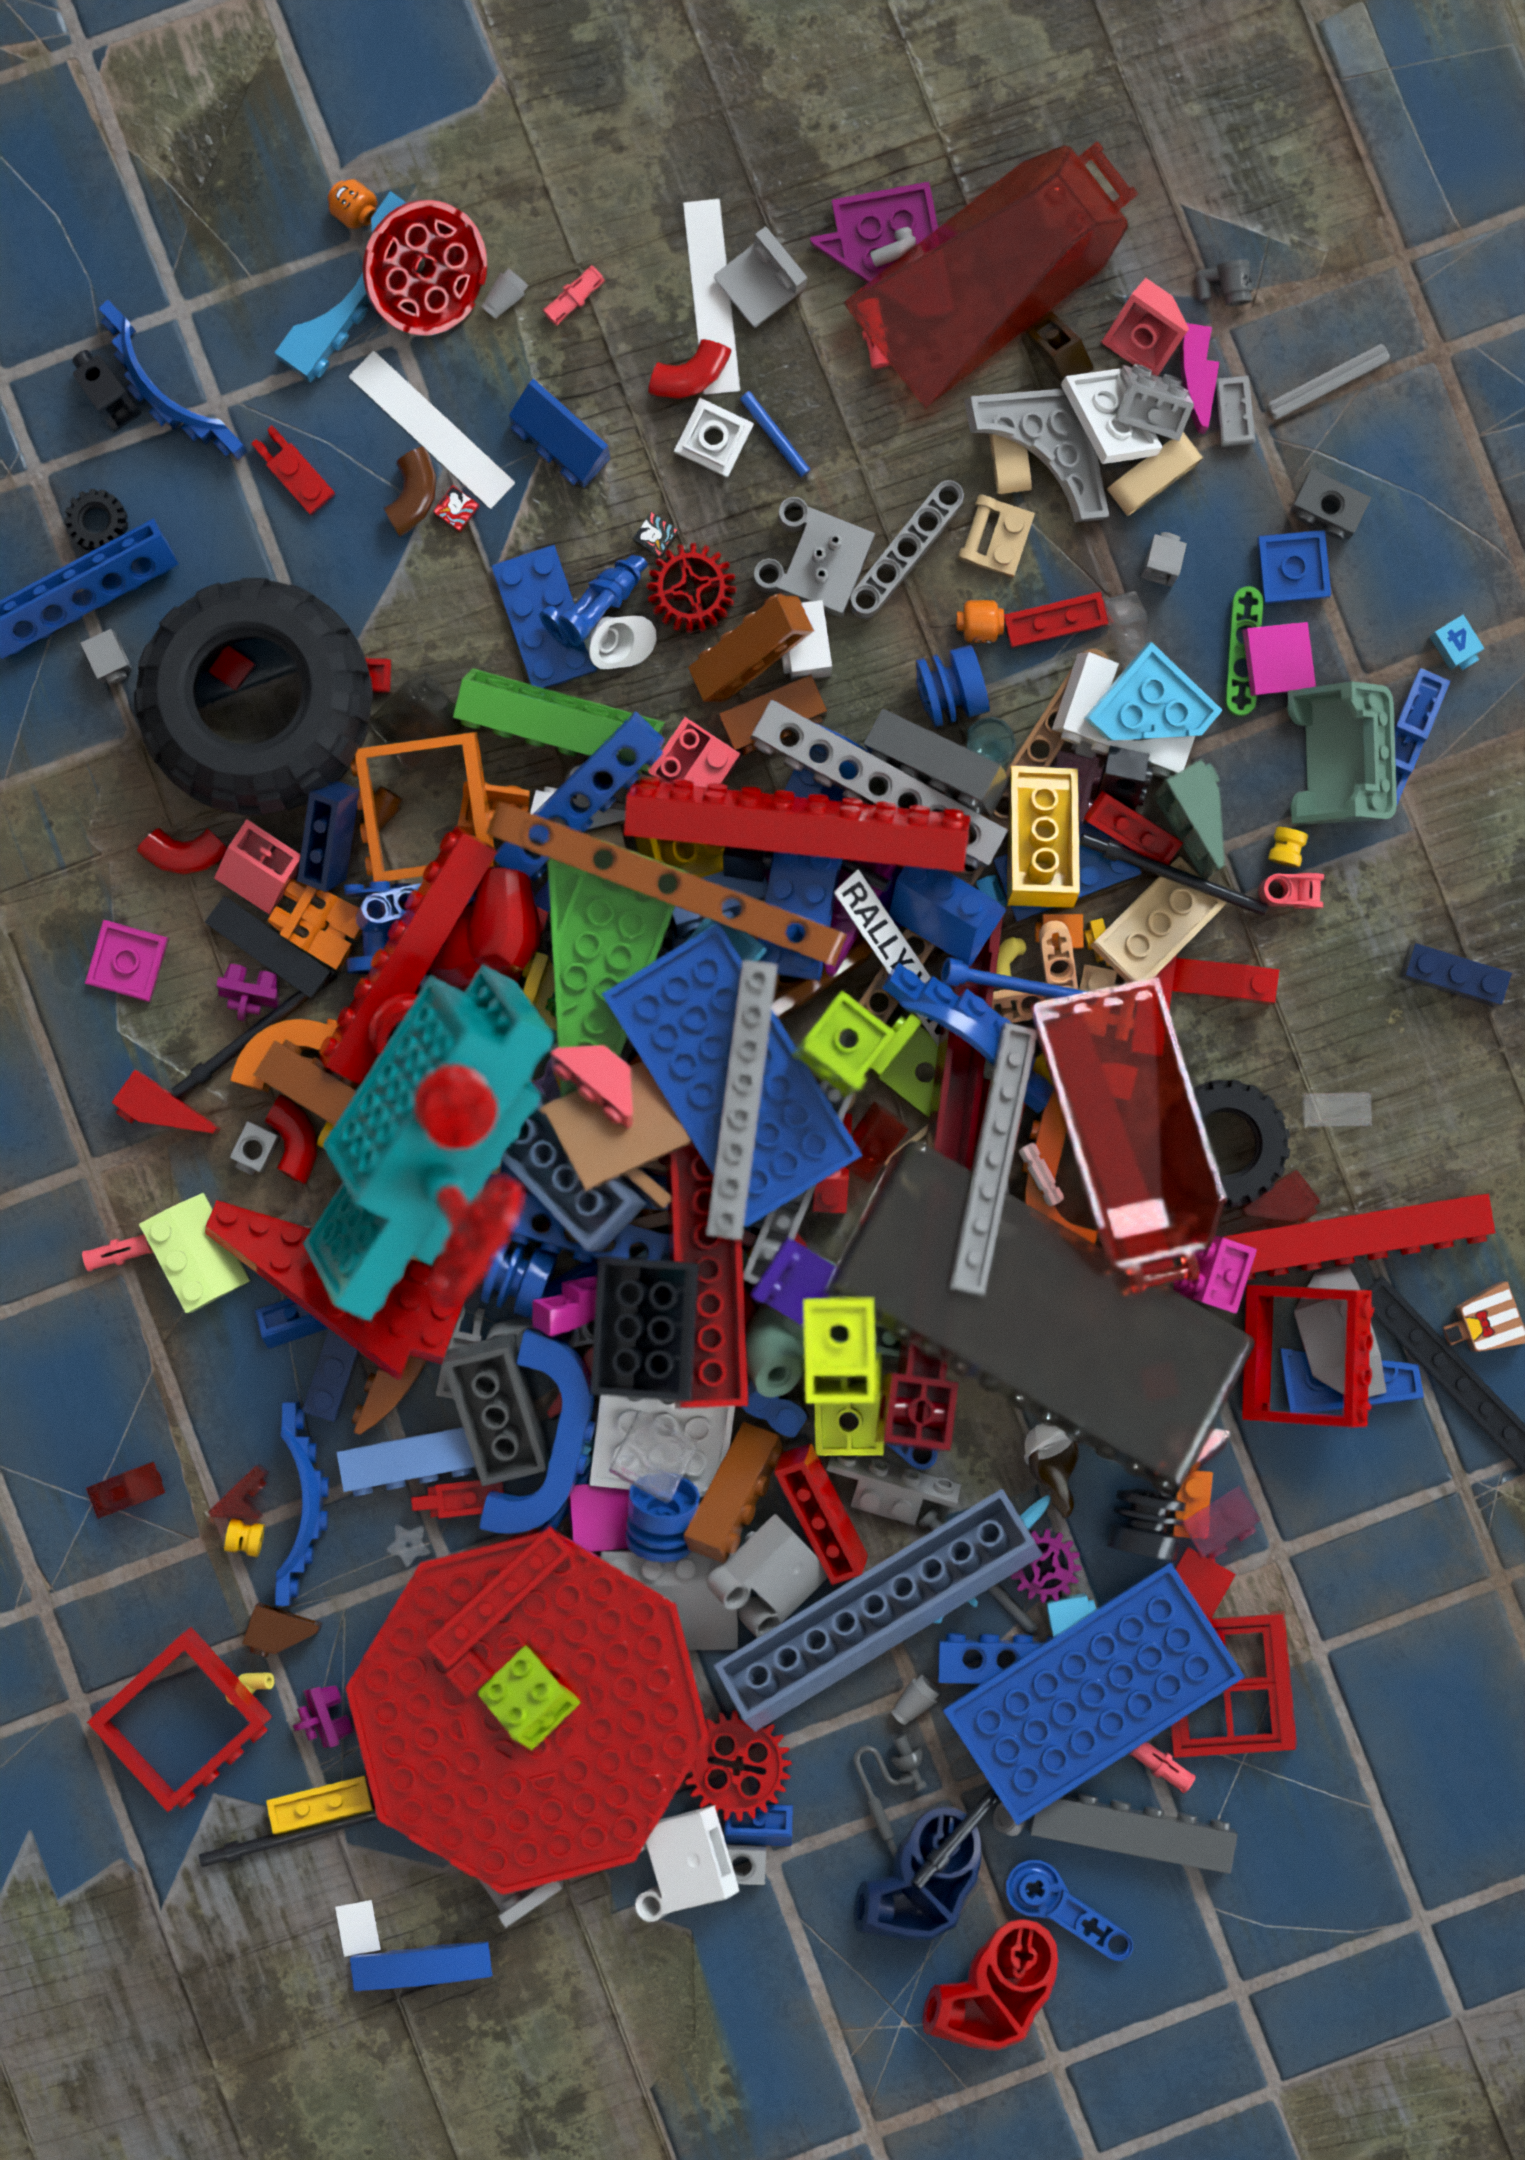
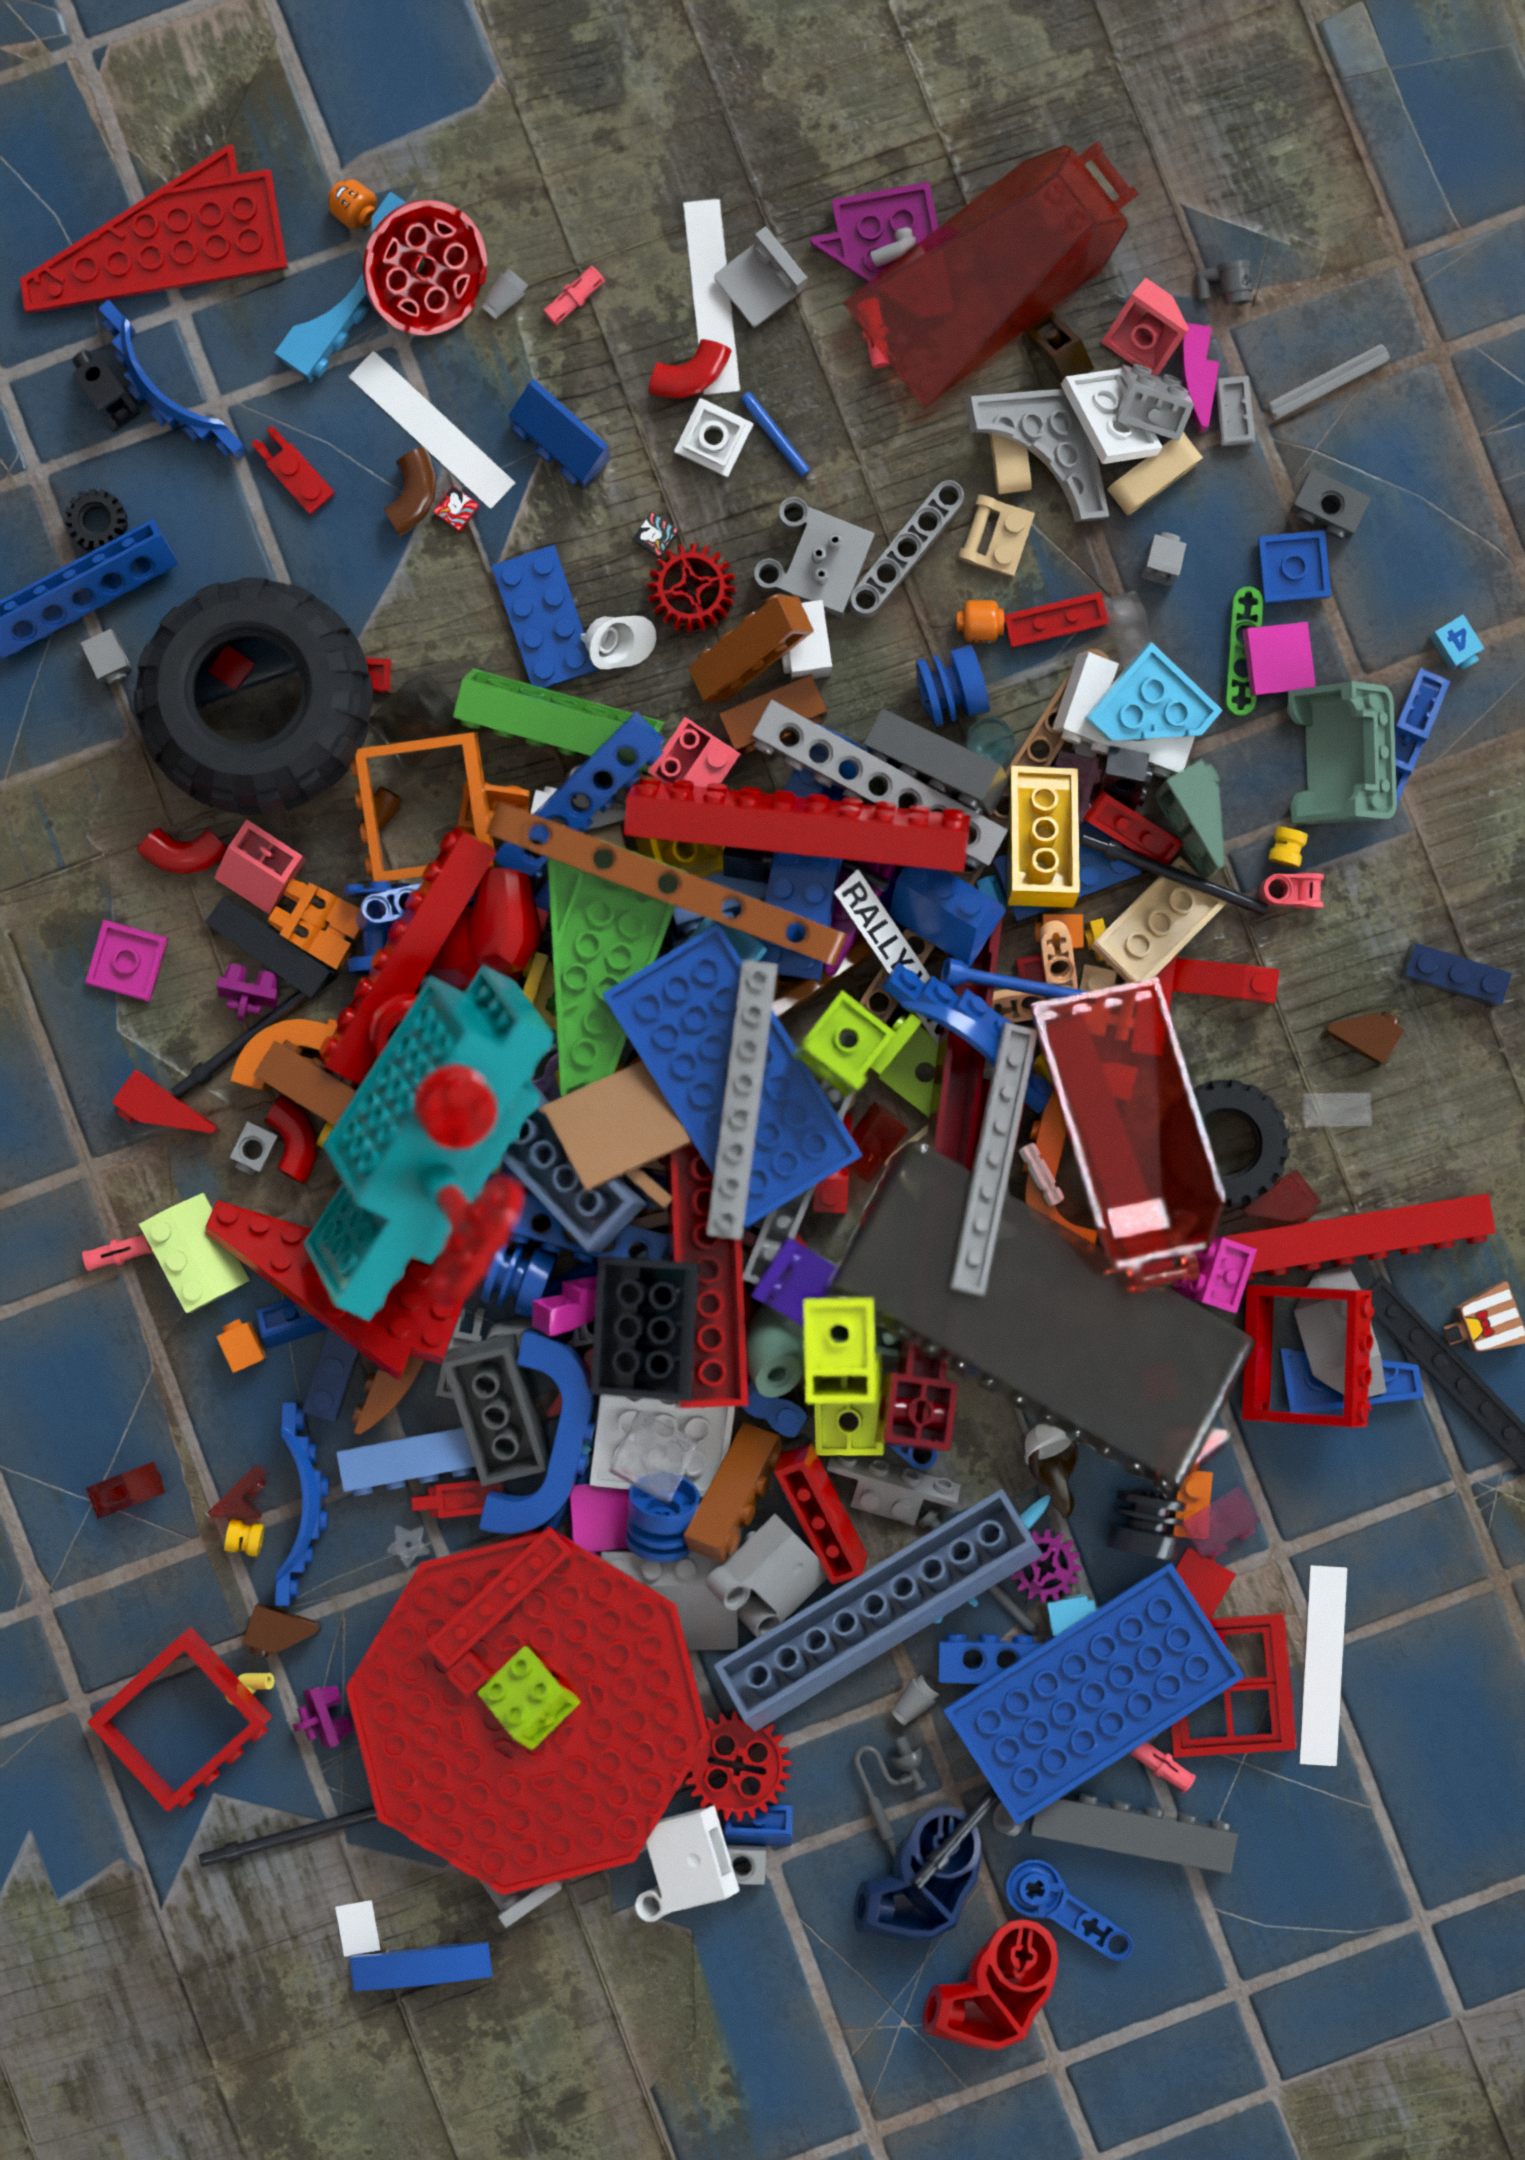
(183, 235): none -> red wing
(241, 1345): none -> orange brick
(319, 1805): yellow plate -> none
(328, 836): dark blue brick -> none
(599, 1078): coral slope -> none
(603, 592): blue piece -> none
(1008, 952): light yellow arm -> none
(1031, 968): none -> red tile
(1323, 1665): none -> white sticker
(1368, 1035): none -> reddish brown slope

